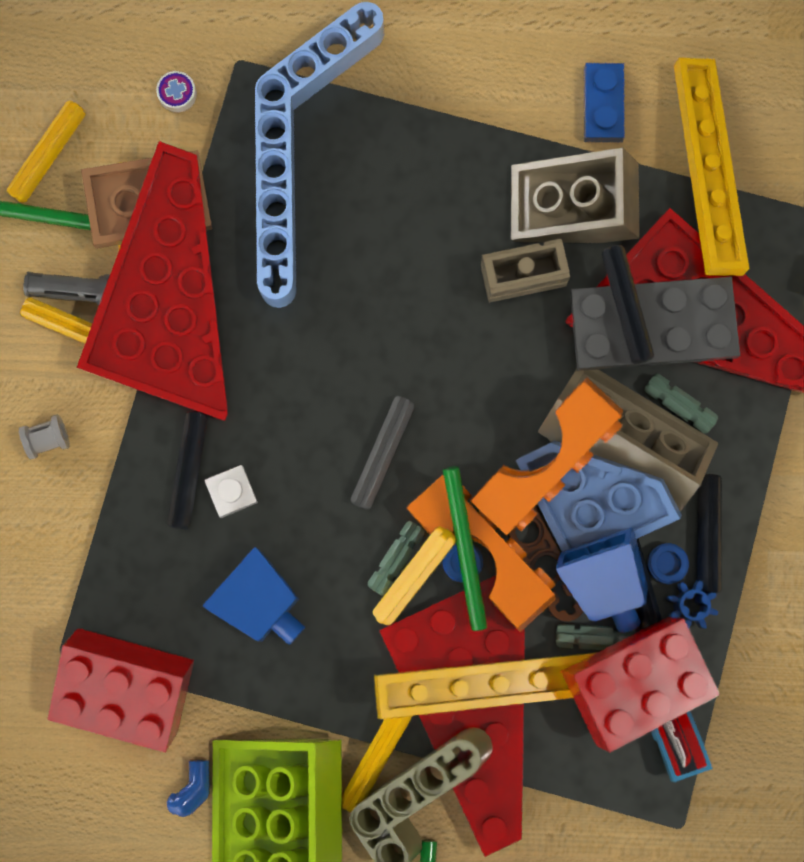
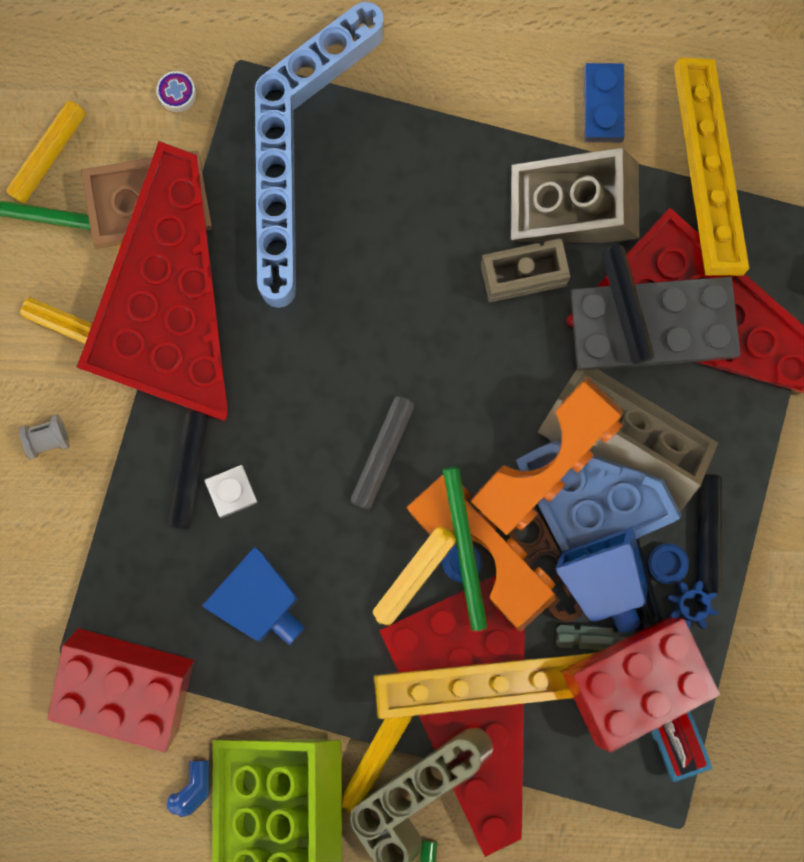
(65, 287): dark grey pin -> none
(396, 558): sand green axle -> none
(681, 403): sand green axle -> none

